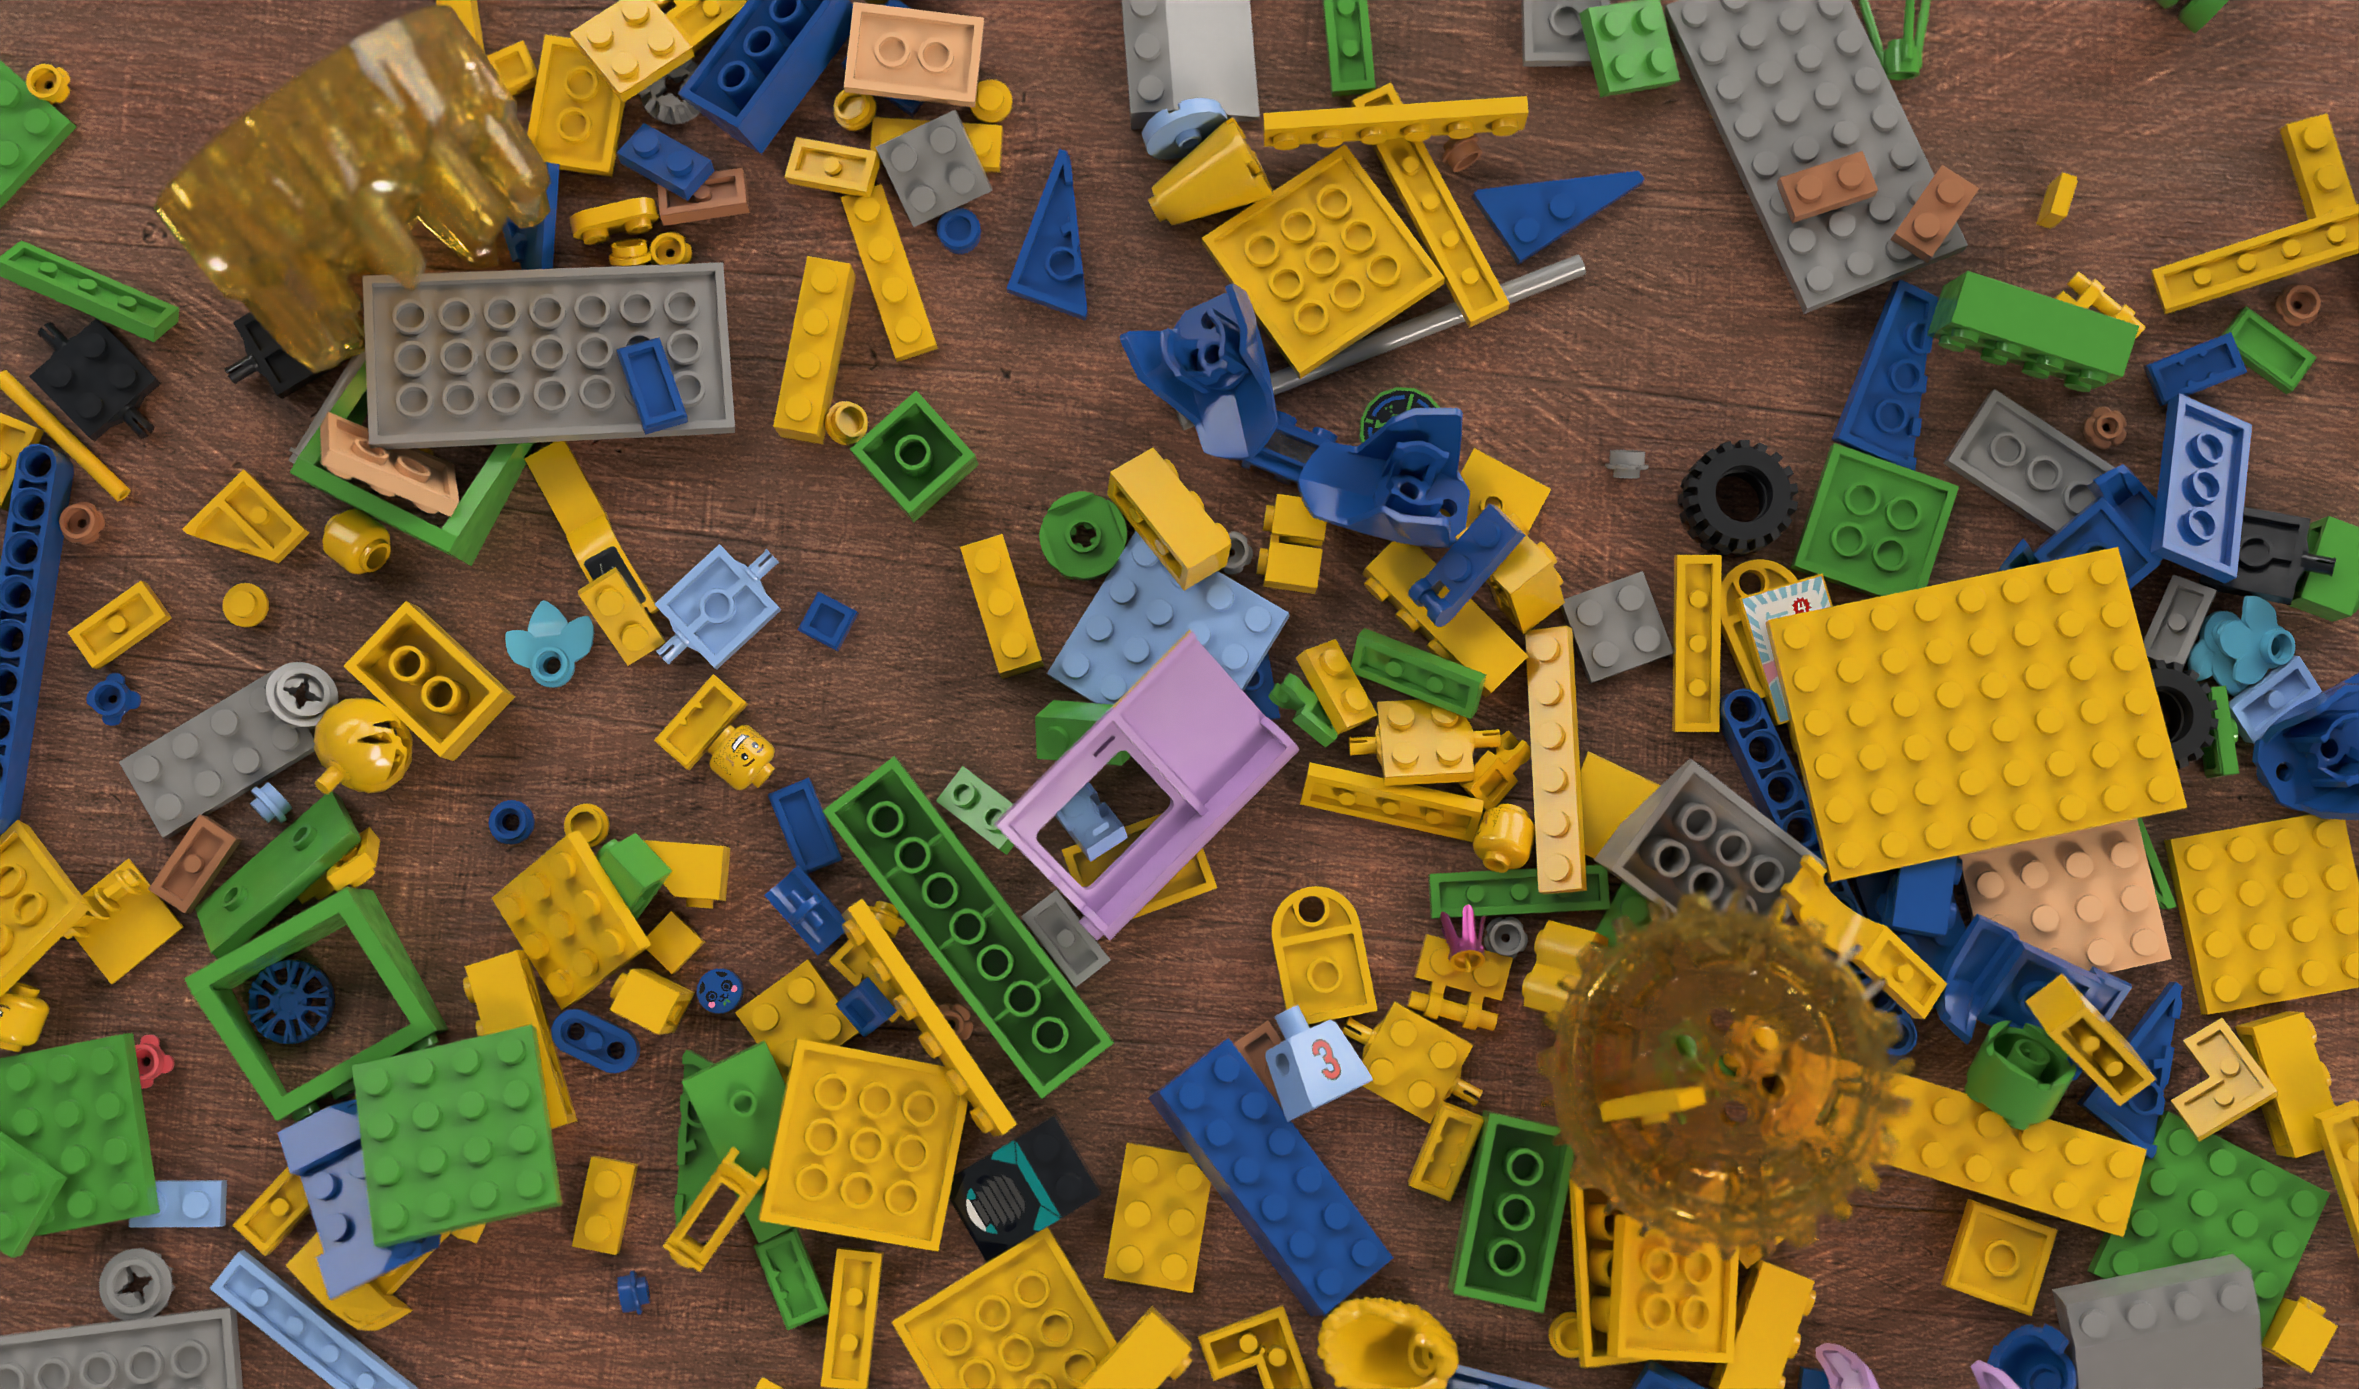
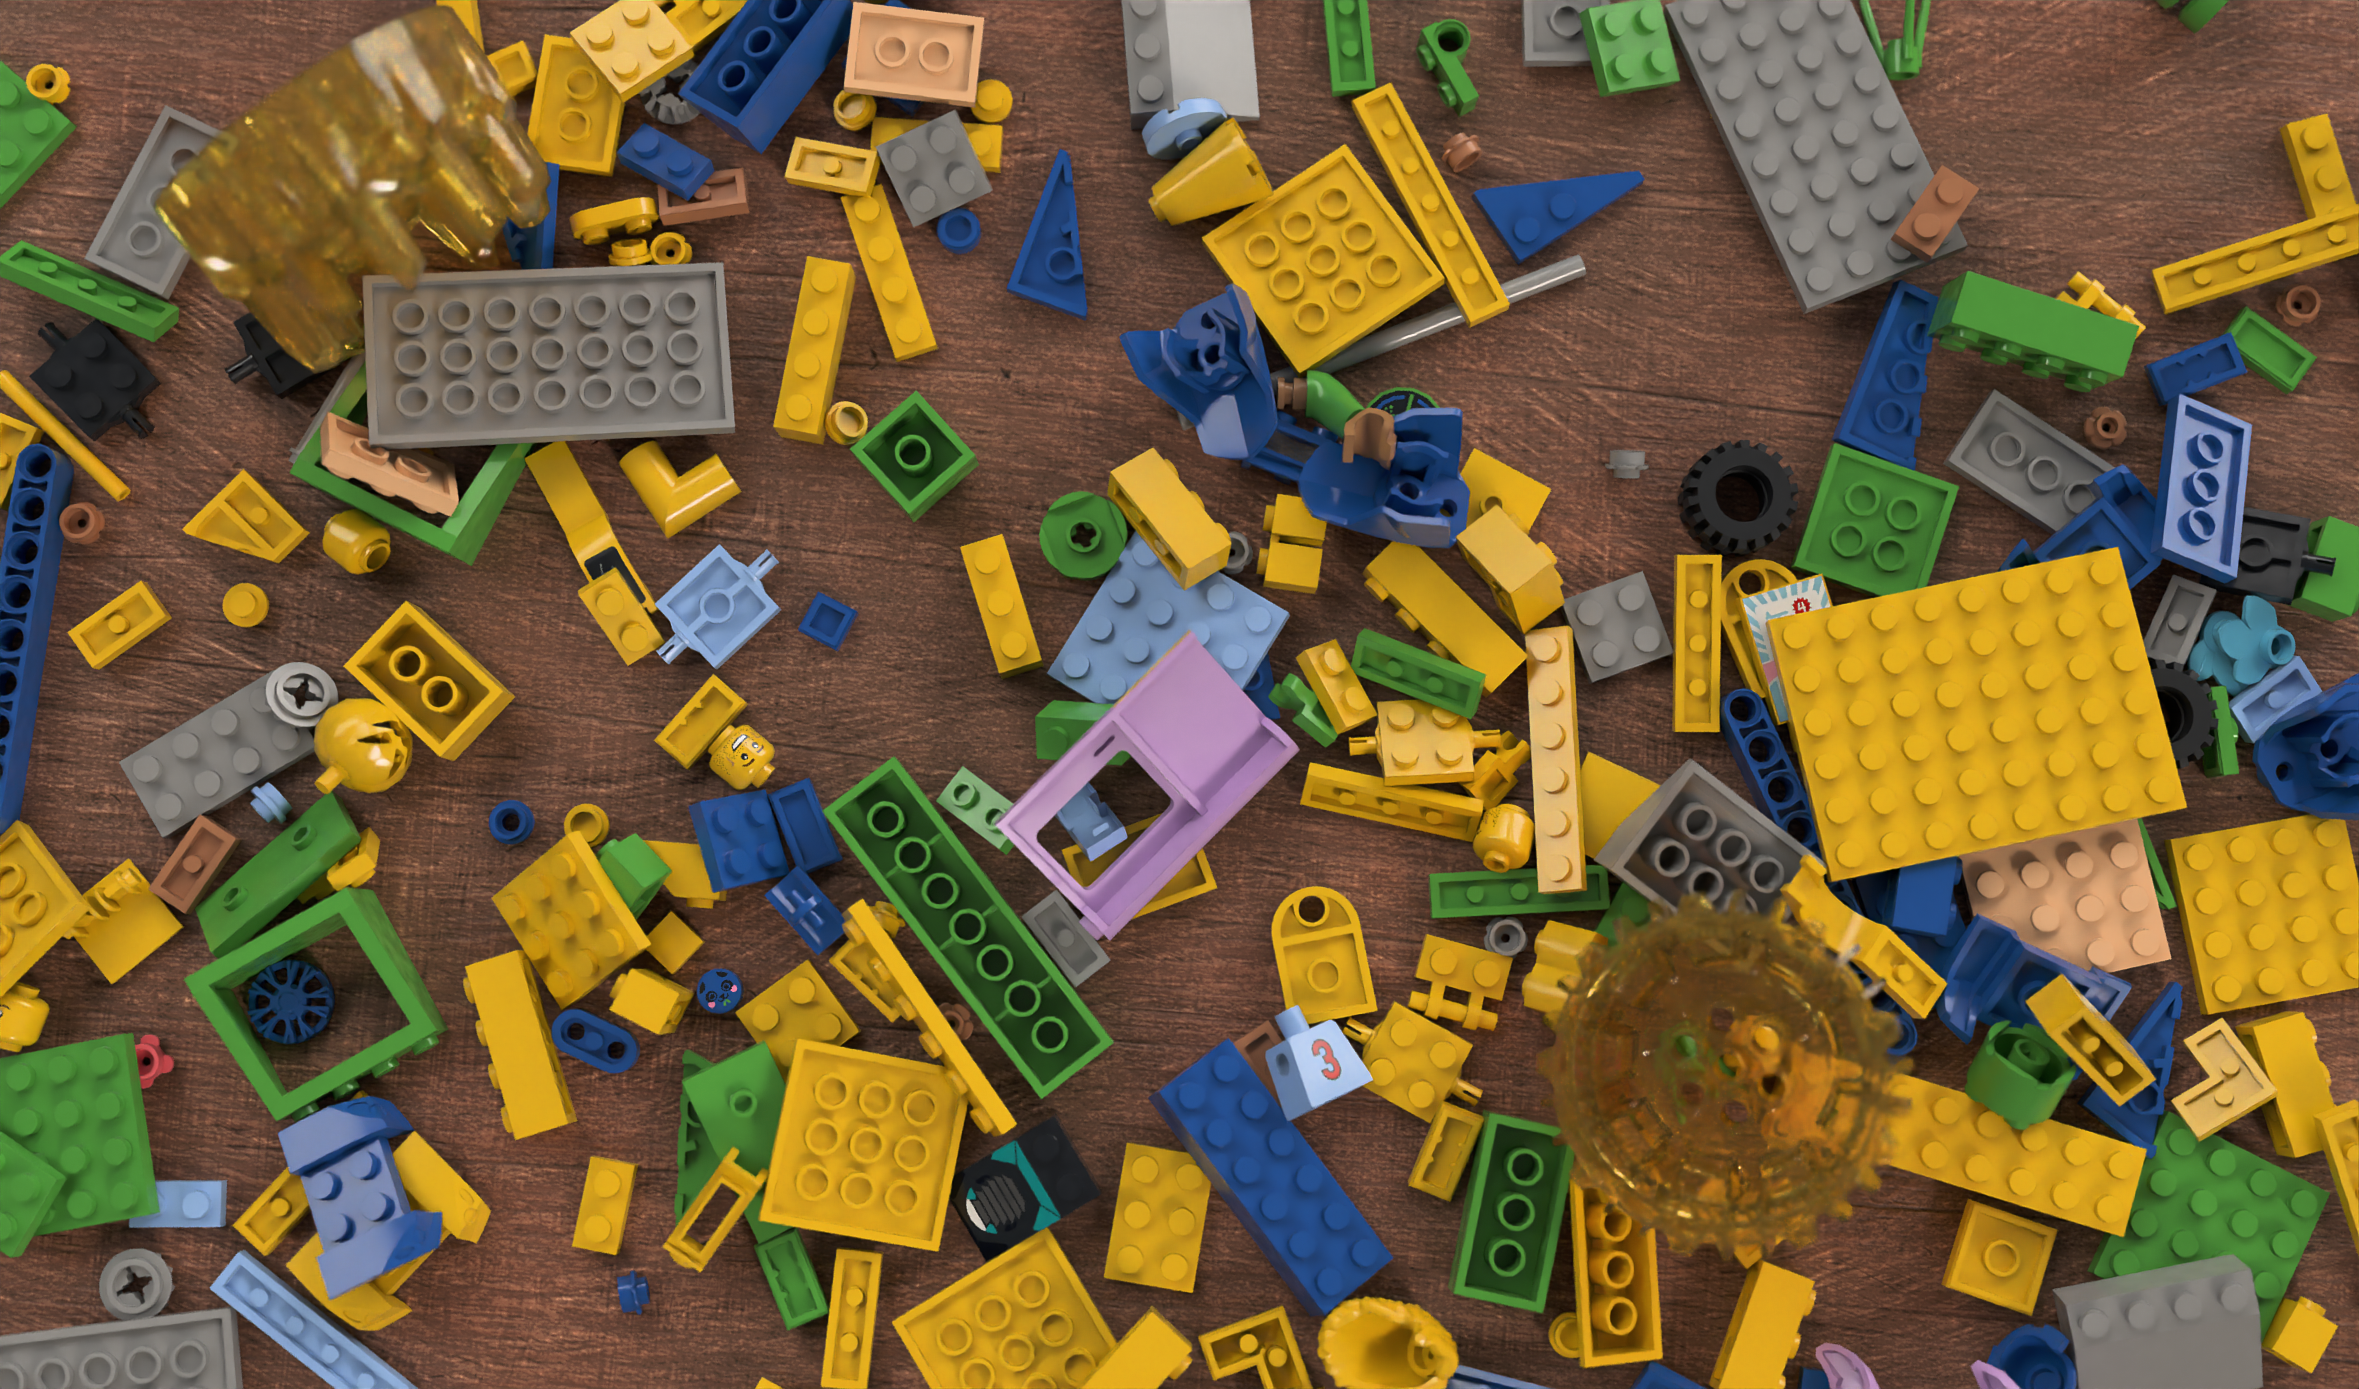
(100, 697): blue plate -> none
(132, 237): none -> light grey plate
(456, 1136): bright green plate -> none
(550, 638): medium azure plate -> none
(652, 385): blue tile -> none
(673, 498): none -> yellow brick
(739, 840): none -> blue plate
(866, 1007): blue tile -> none
(1329, 403): none -> piece
(1408, 121): yellow plate -> none
(1454, 83): none -> bright green plate
(1466, 565): blue plate -> none
(1467, 951): flat silver piece -> none
(1653, 1106): yellow plate -> none
(1669, 1301): yellow plate -> none
(1827, 186): nougat plate -> none
(2057, 200): yellow tile -> none

